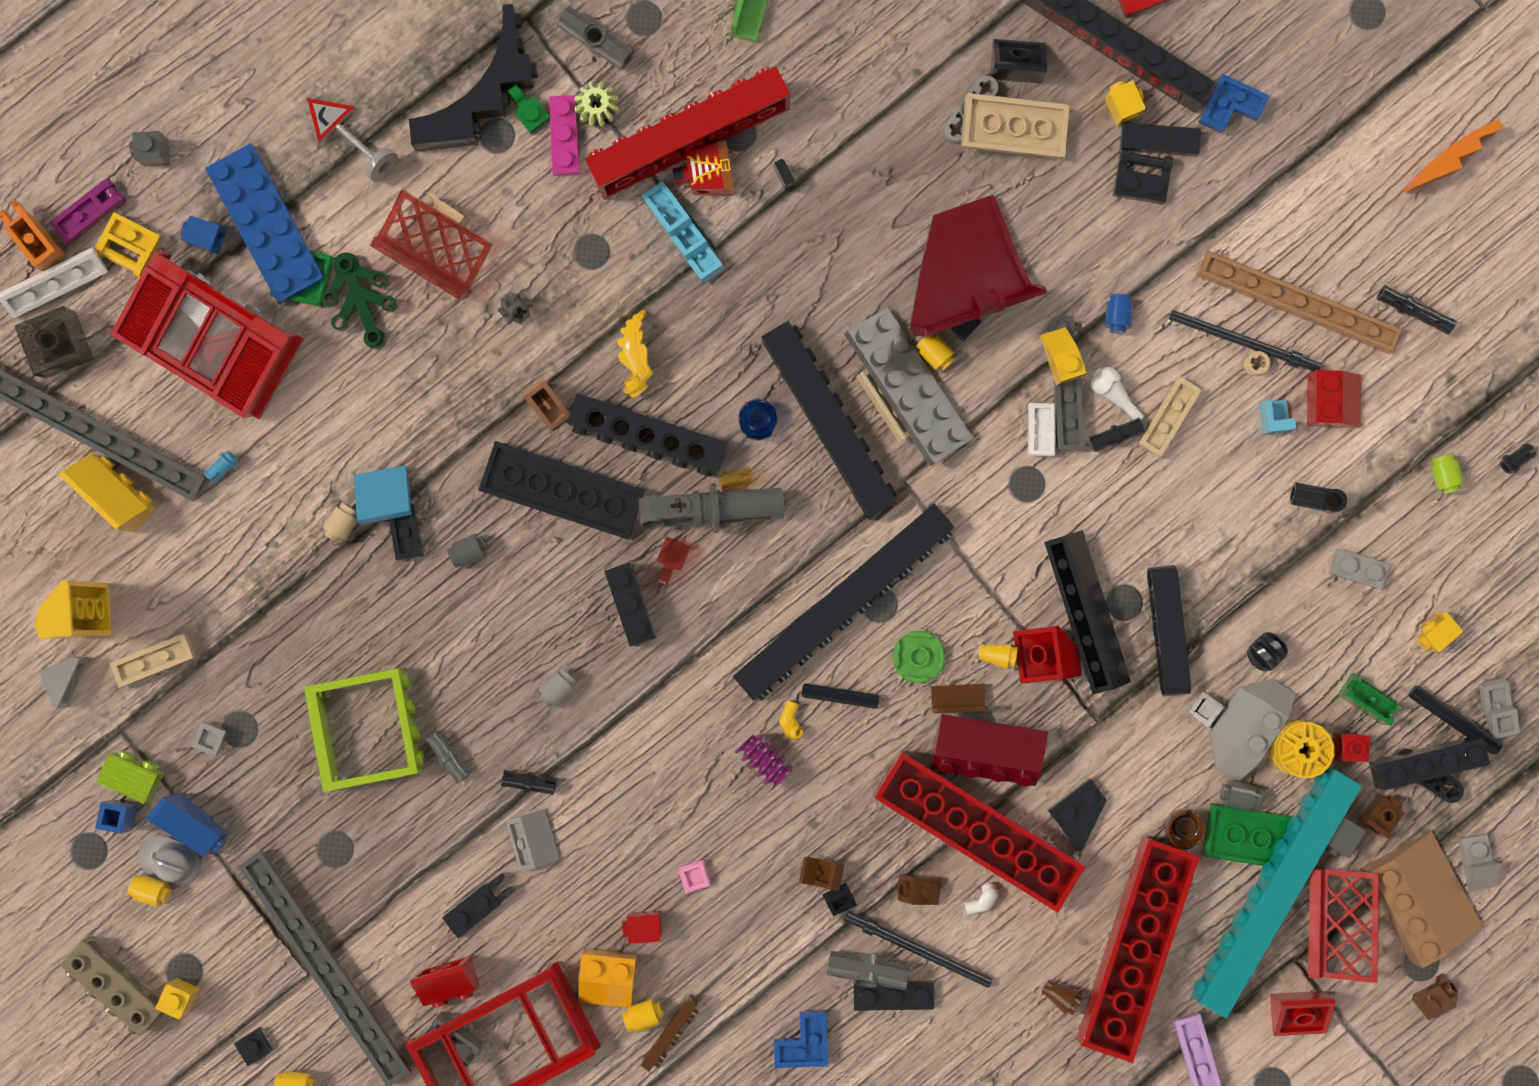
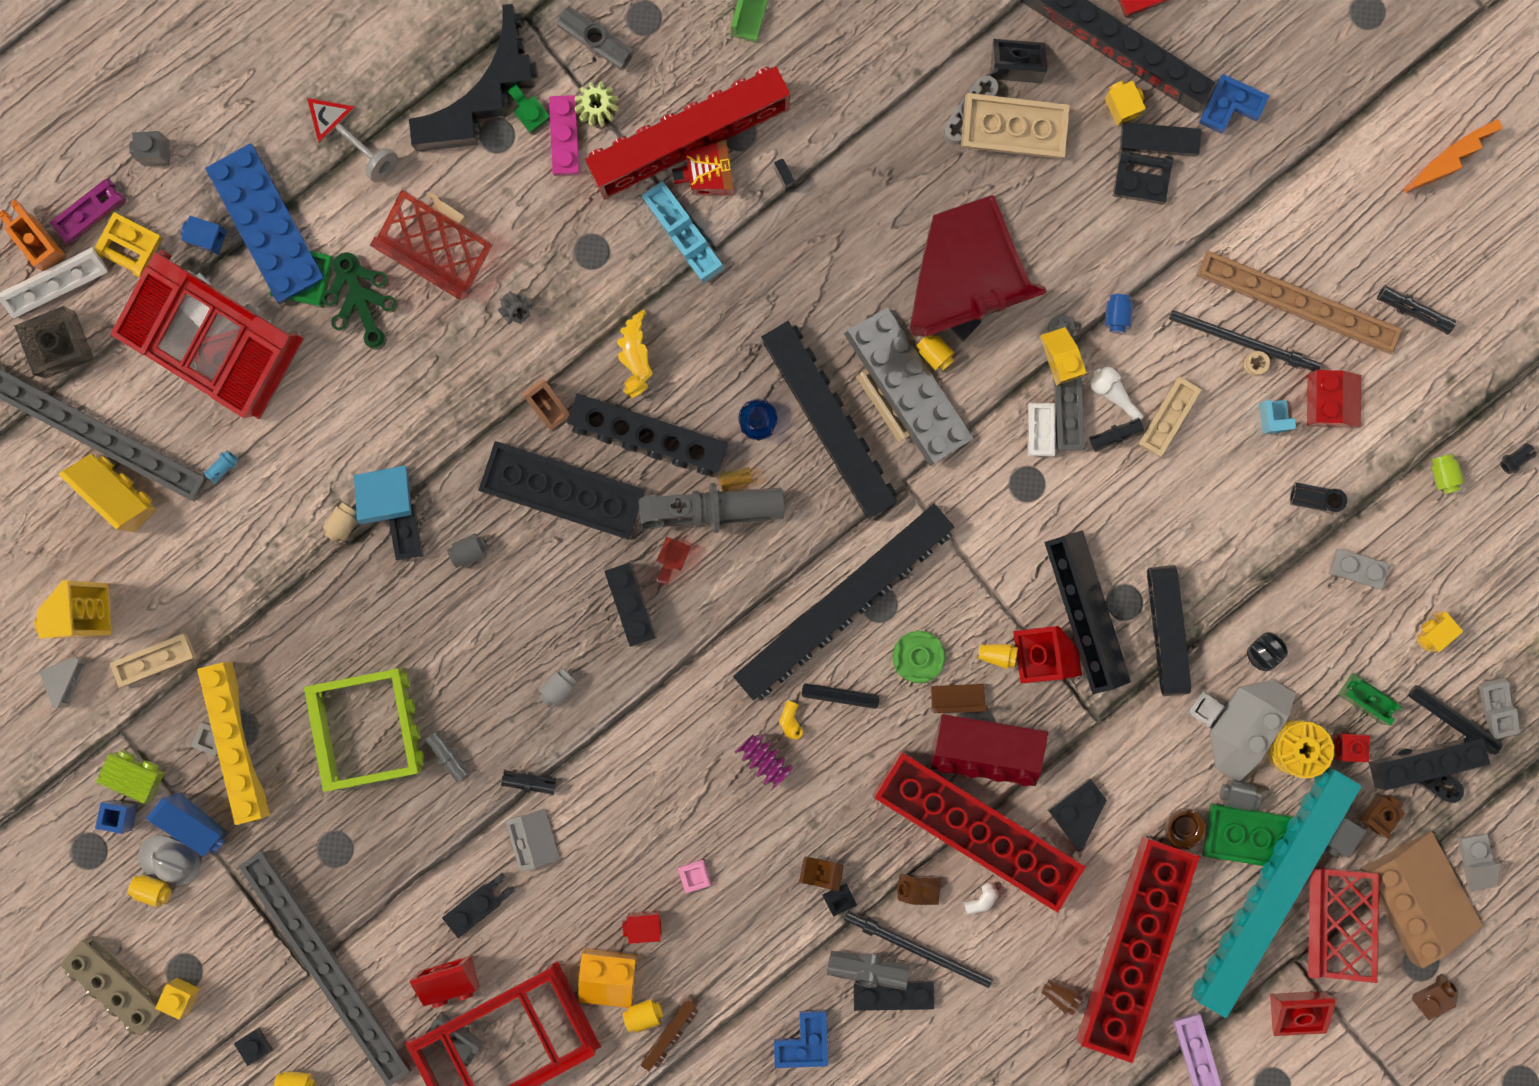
(241, 781): none -> yellow arch

